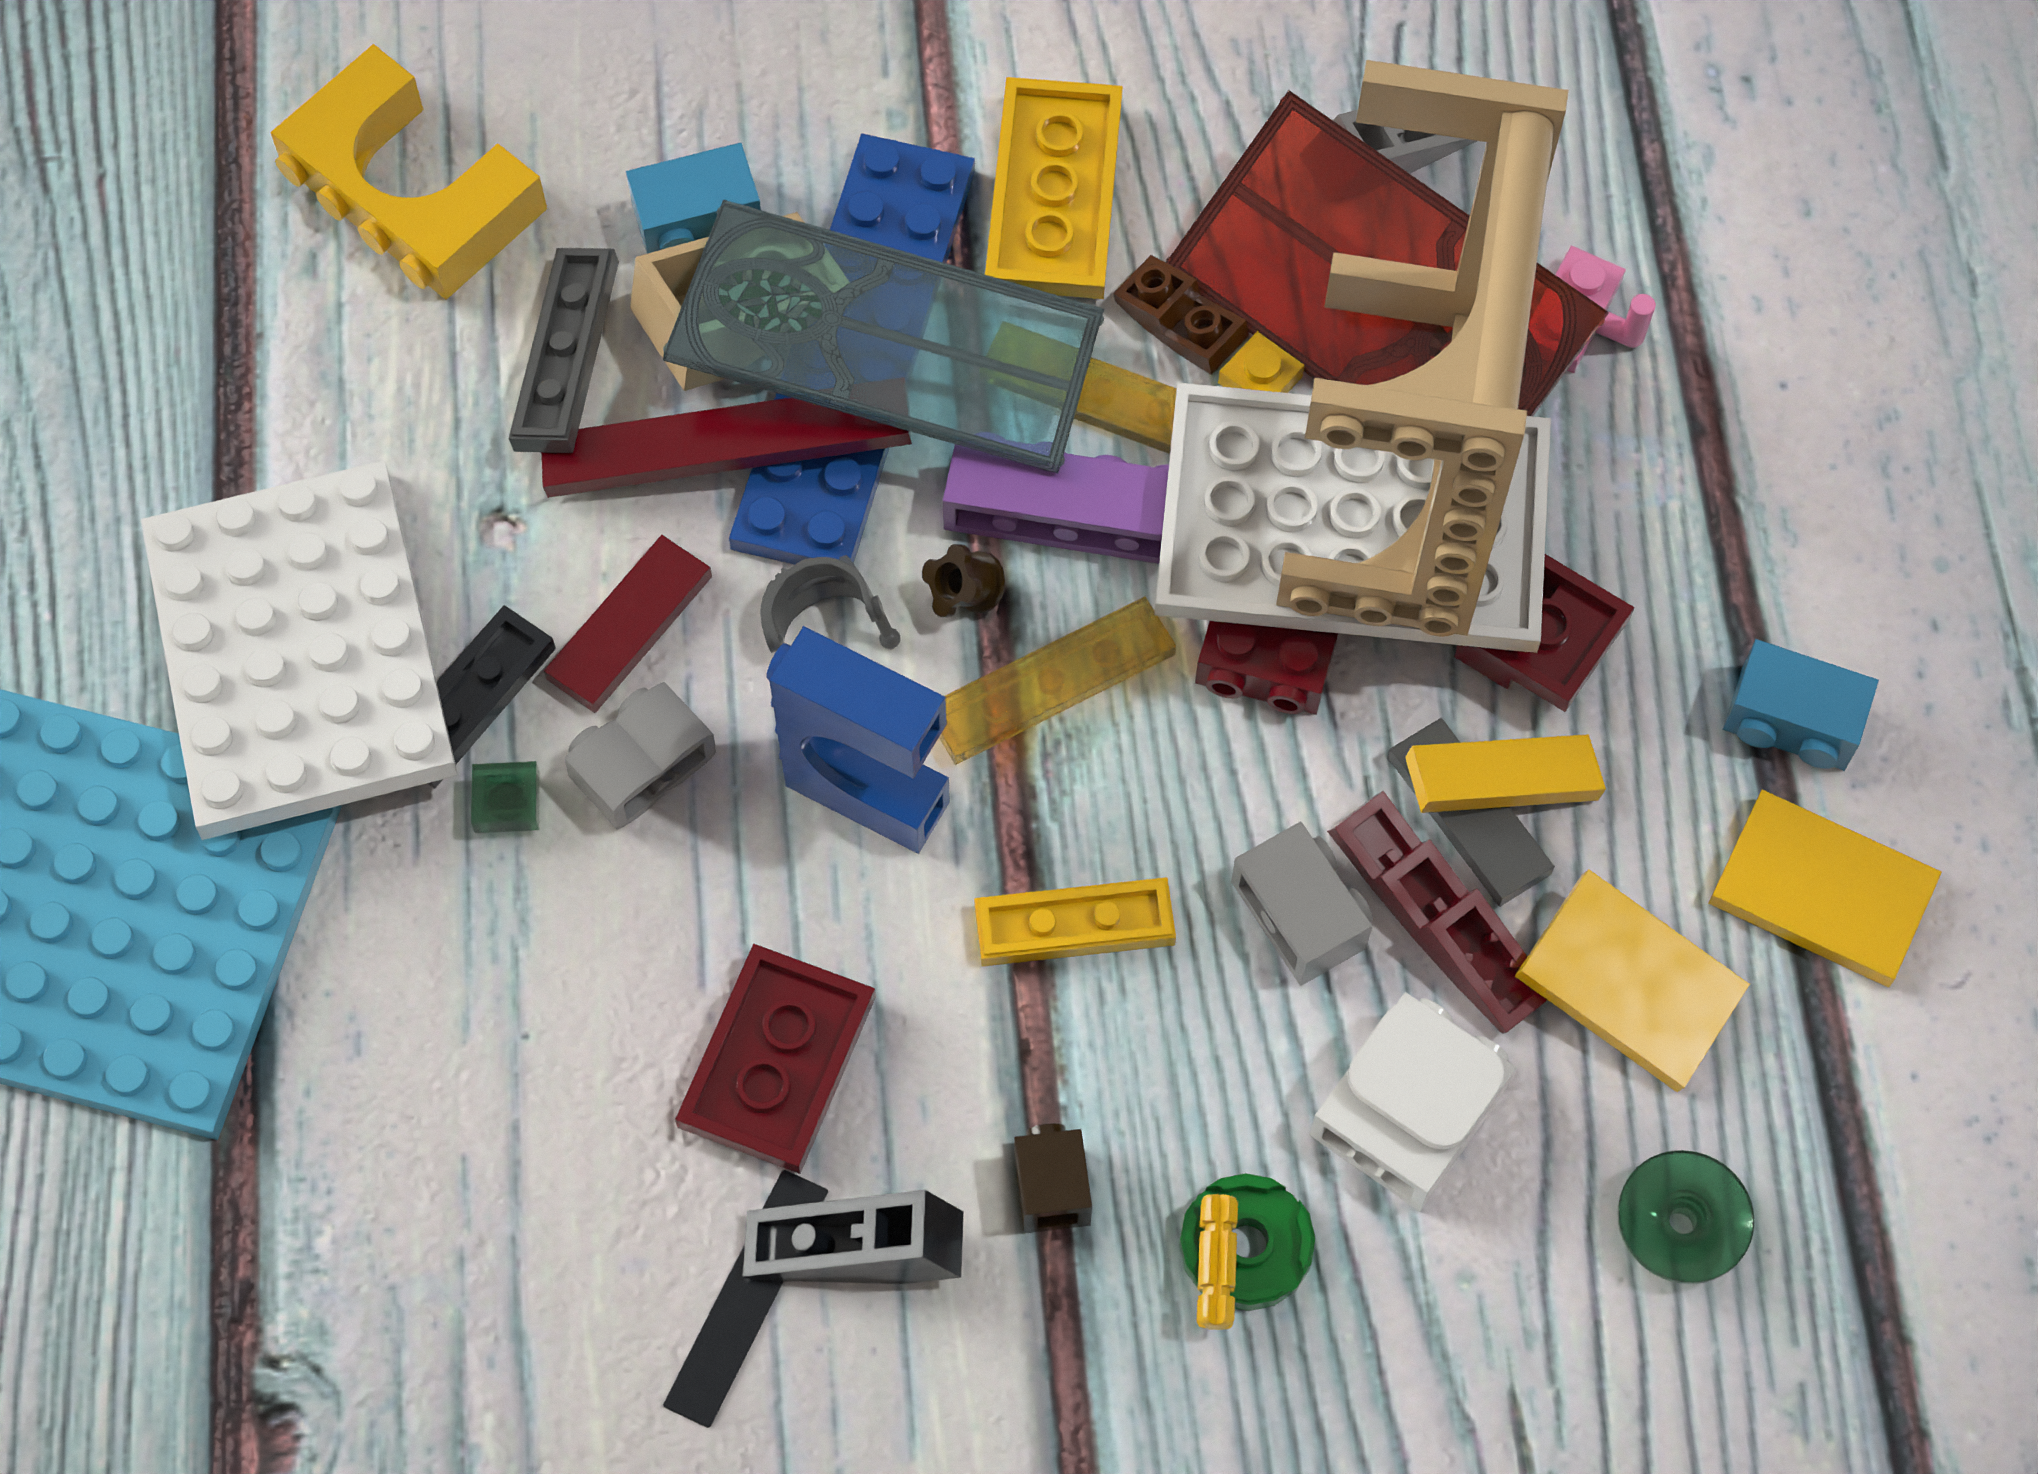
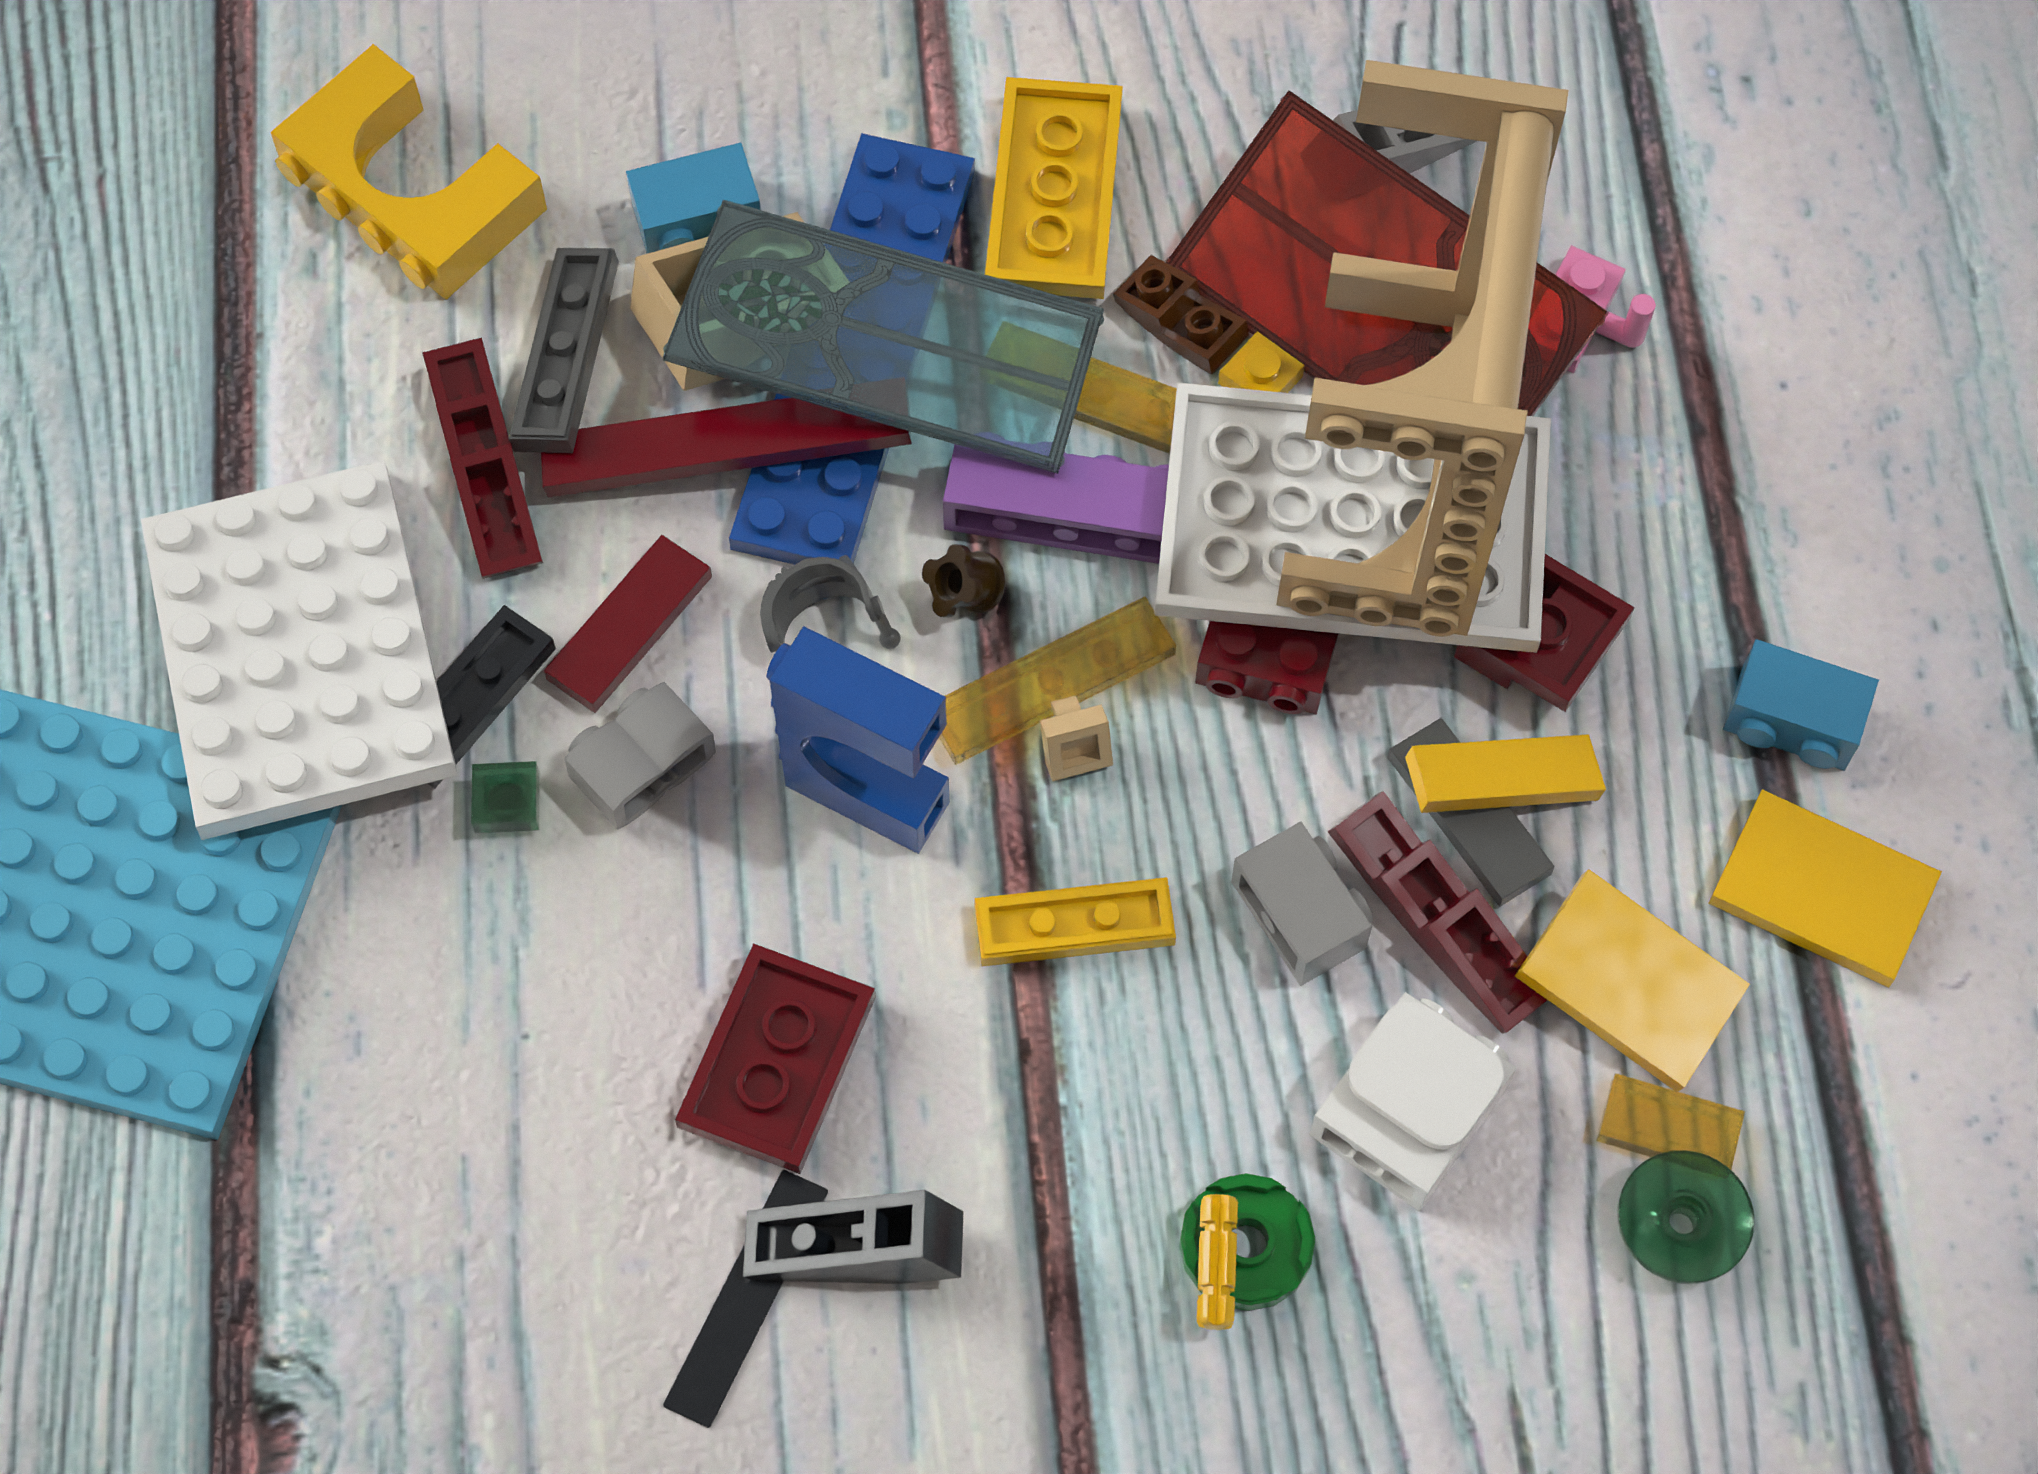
(482, 458): none -> dark red slope
(1052, 1178): dark brown brick -> none
(1075, 739): none -> tan tile
(1662, 1120): none -> clear yellow tile

